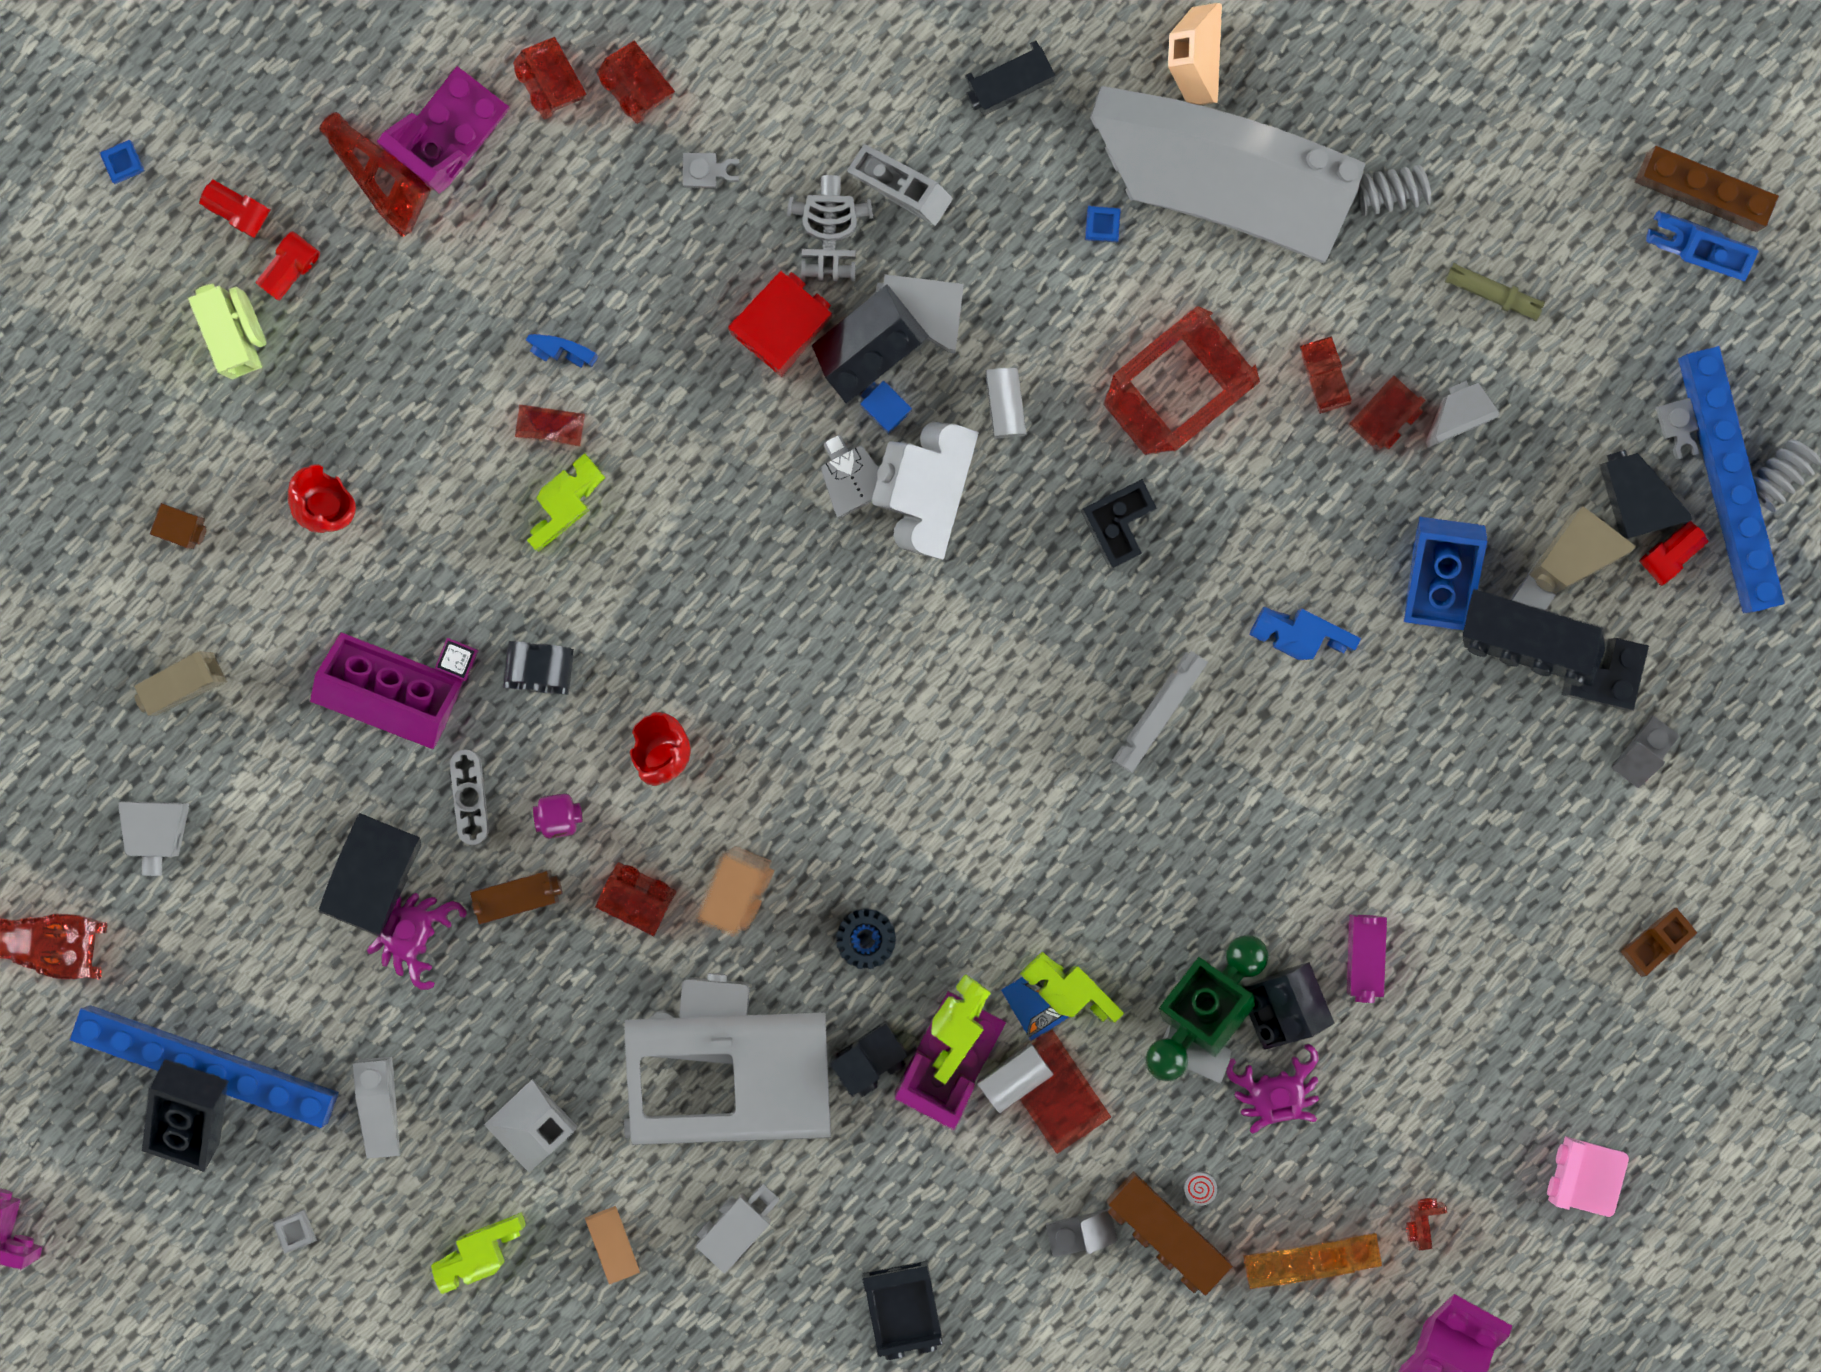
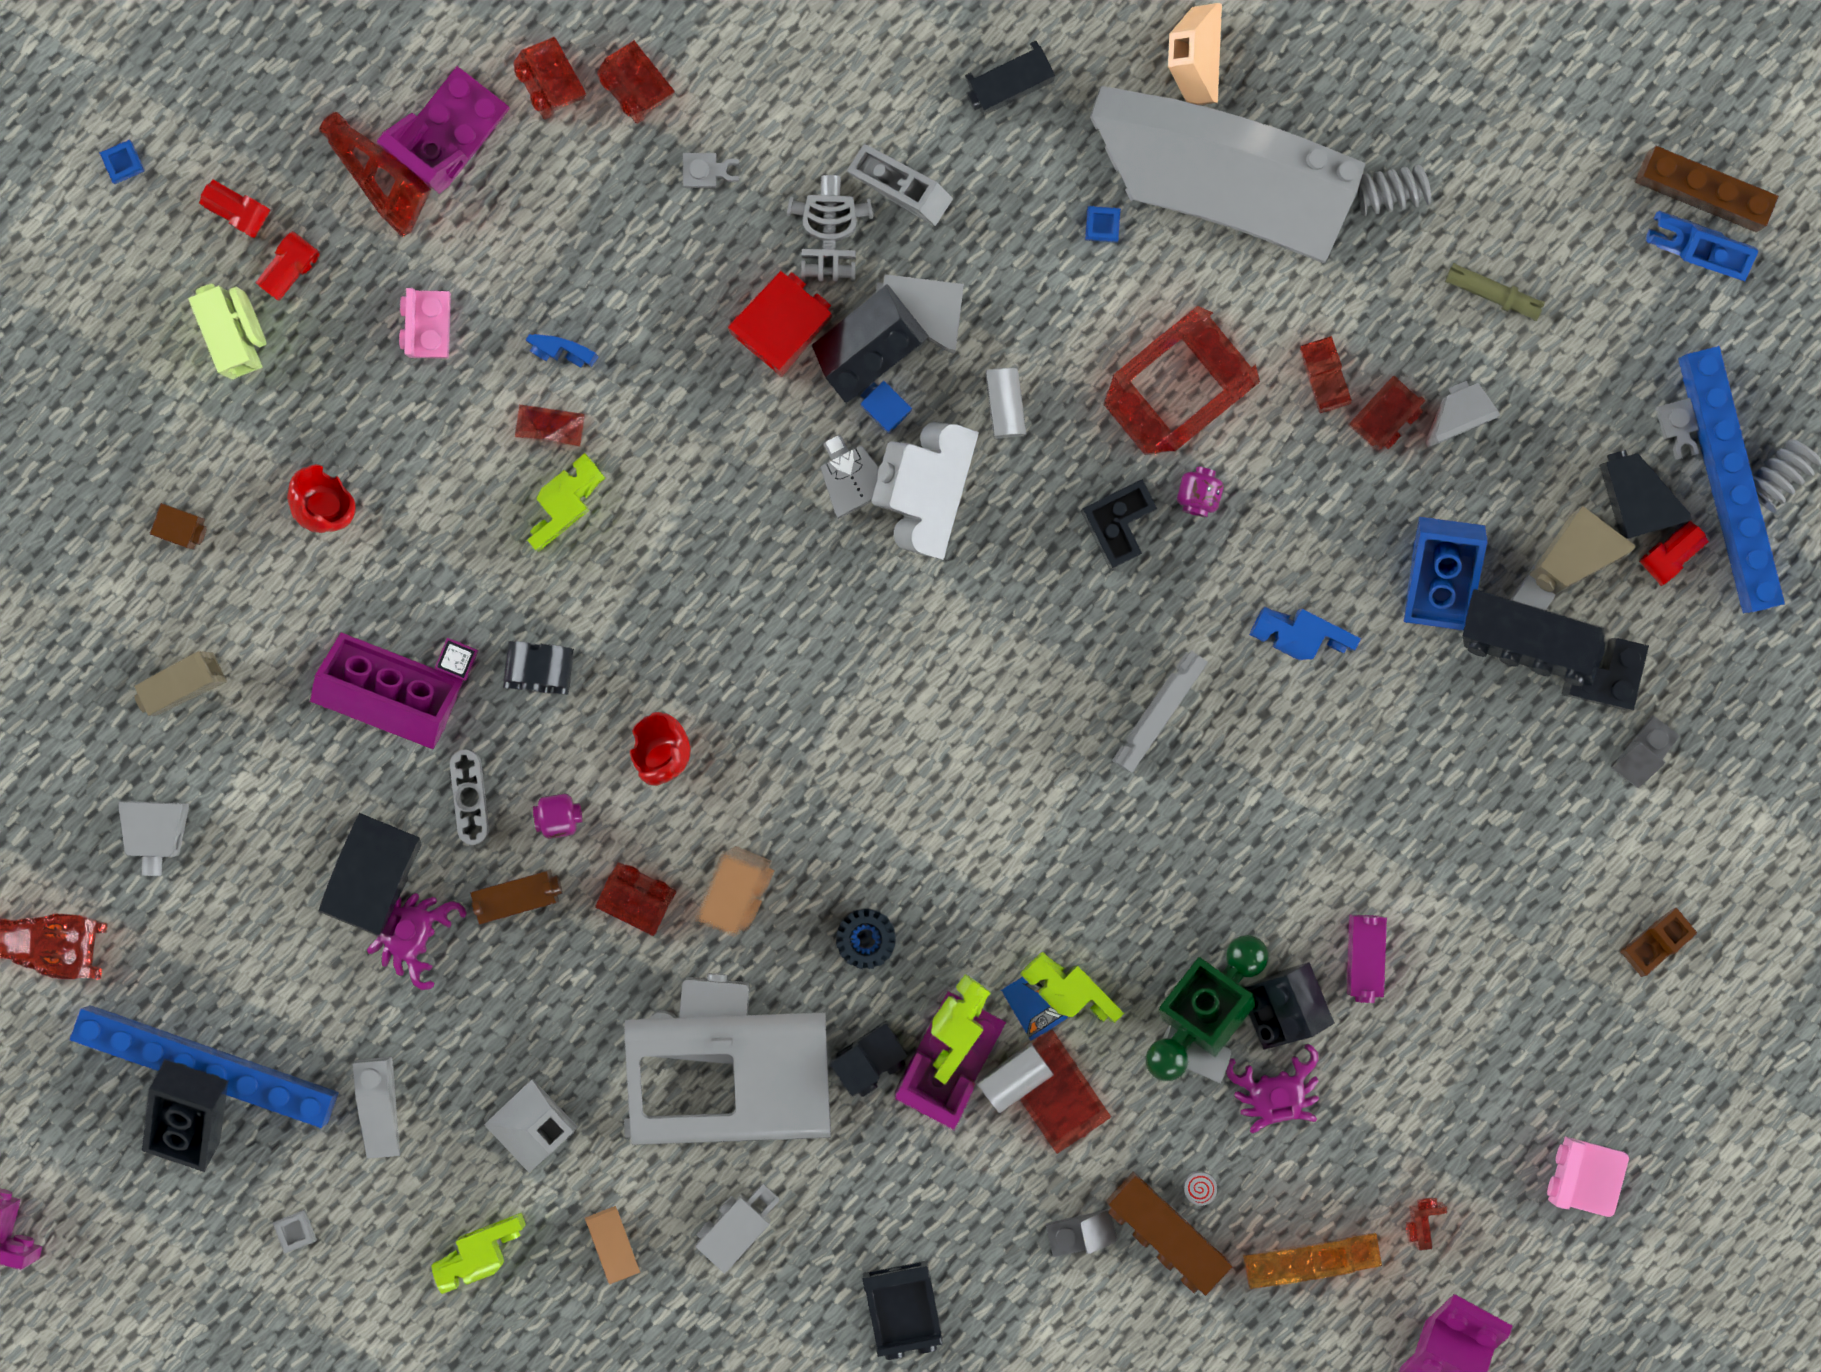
(425, 324): none -> bright pink bracket
(1200, 492): none -> magenta head

